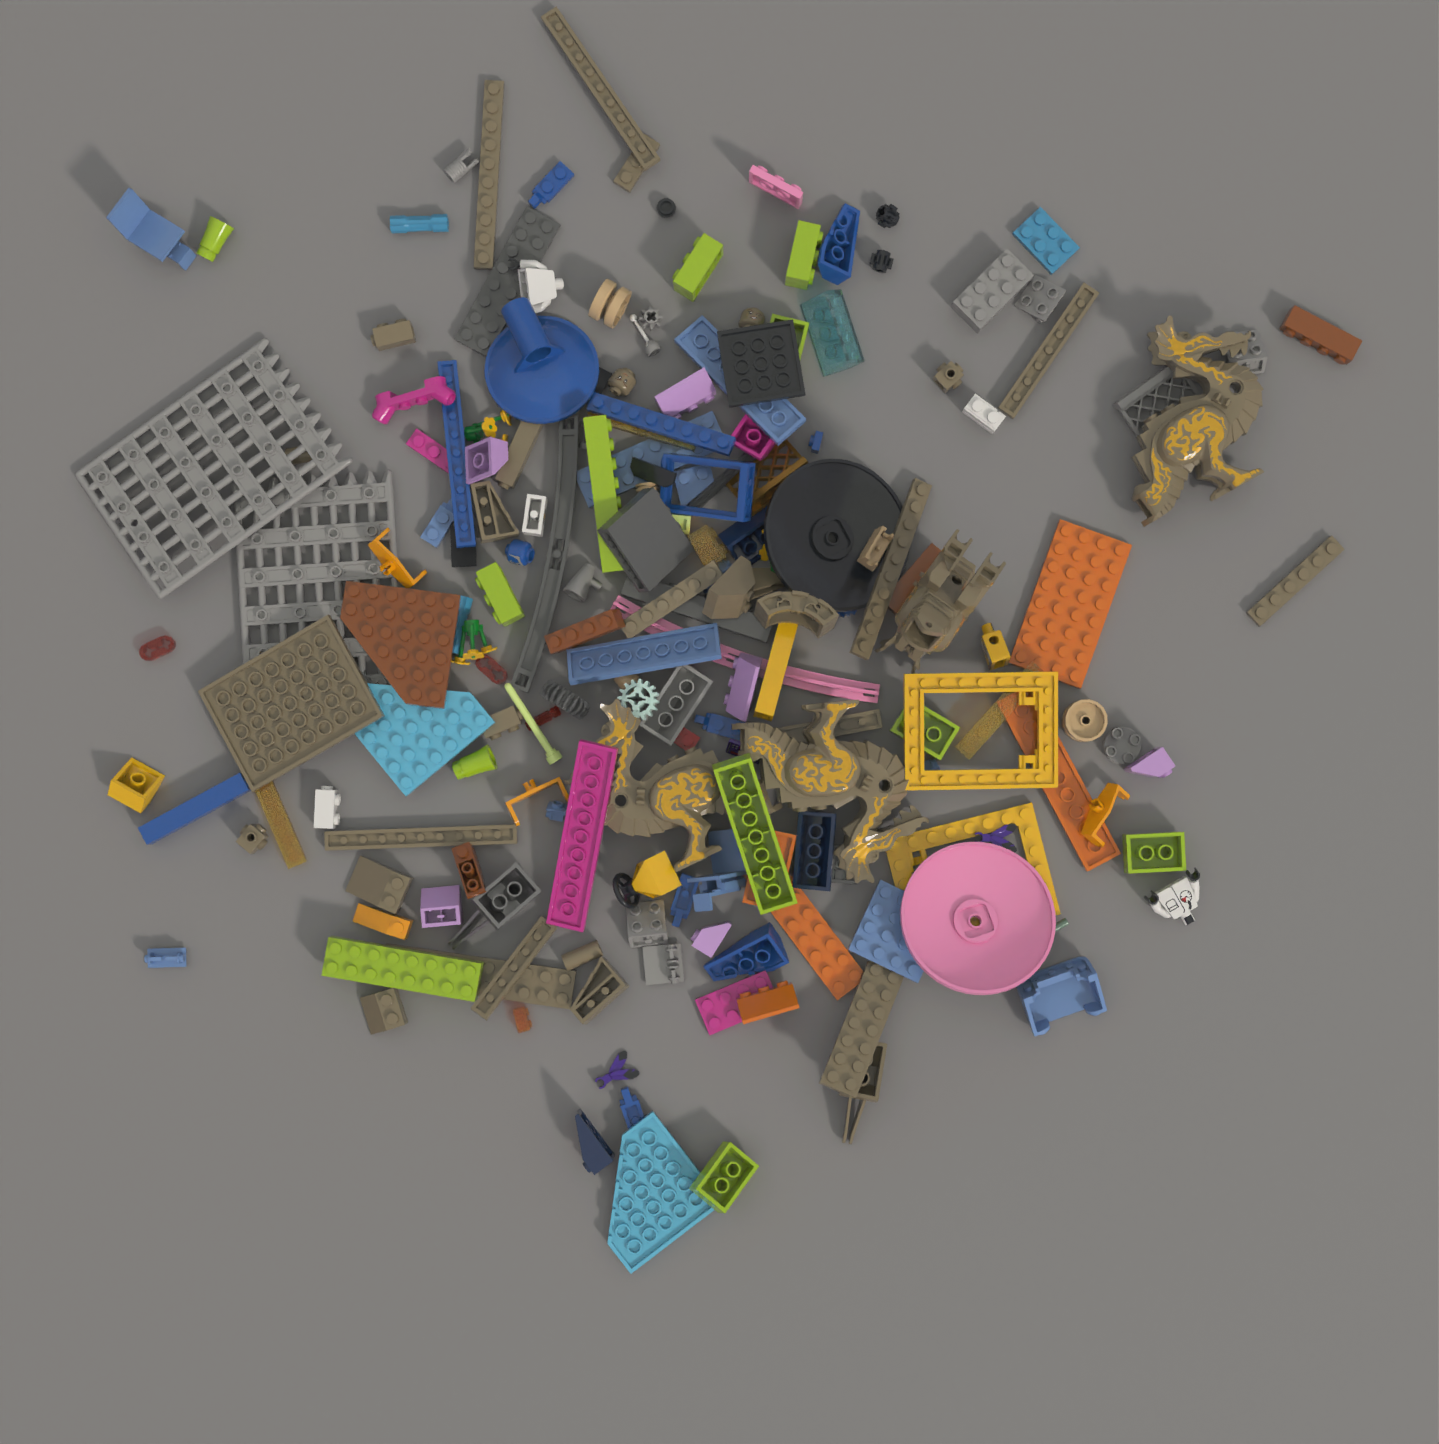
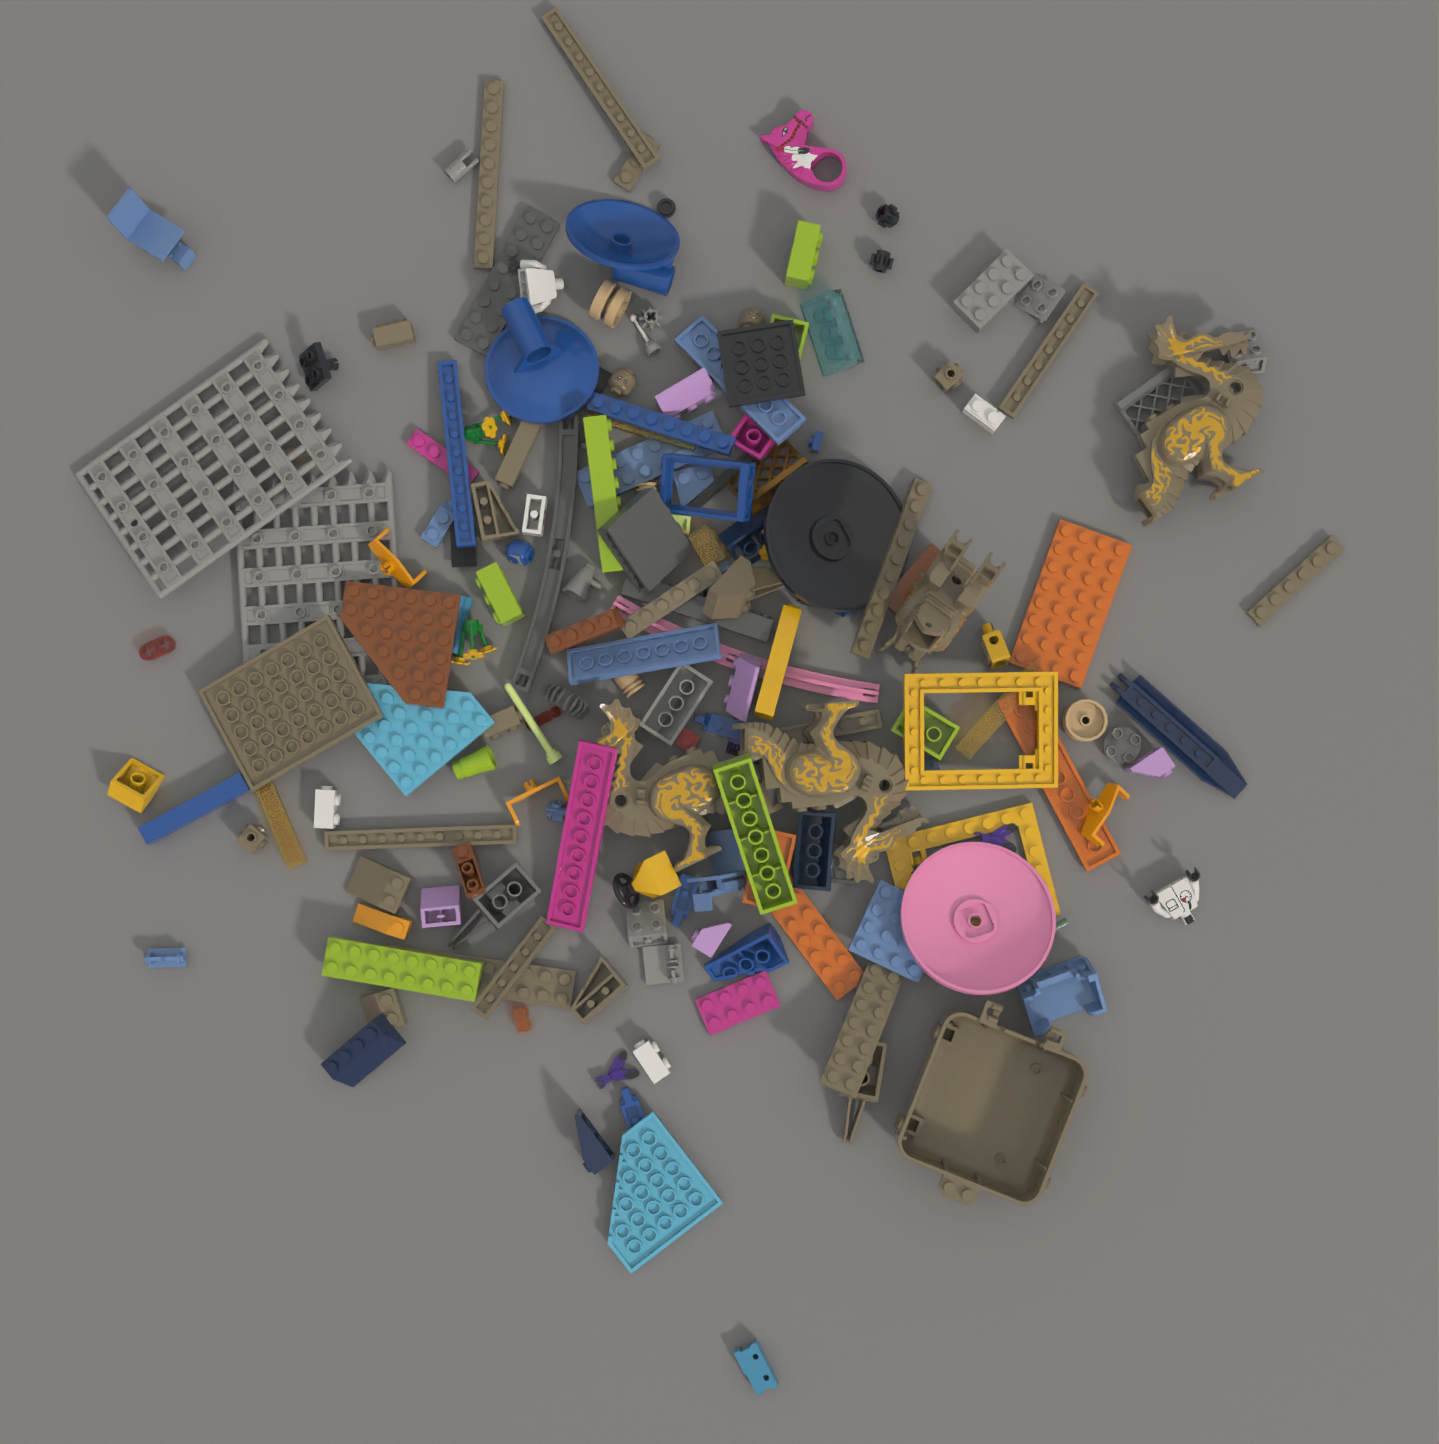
(213, 238): lime plant -> none
(316, 366): none -> black plate
(364, 1052): none -> dark blue slope
(389, 402): dark pink plate -> none
(406, 224): dark azure axle -> none
(485, 458): lavender slope -> none
(494, 665): clear red beam -> none
(551, 185): blue hinge -> none
(582, 955): dark tan piece -> none
(627, 238): none -> blue dish
(639, 692): light aqua gear -> none
(651, 1061): none -> white brick
(652, 472): black piece -> none
(697, 266): lime brick -> none
(724, 1177): lime brick -> none
(756, 1367): none -> dark azure piece
(767, 1002): orange slope -> none
(776, 186): bright pink plate -> none
(791, 151): none -> dark pink animal
(796, 608): dark tan window -> none
(838, 247): blue wedge -> none
(875, 548): tan hinge -> none
(990, 1107): none -> dark tan container
(1045, 240): dark azure plate -> none
(1154, 852): lime brick -> none
(1179, 735): none -> dark blue hinge
(1320, 335): dark orange brick -> none

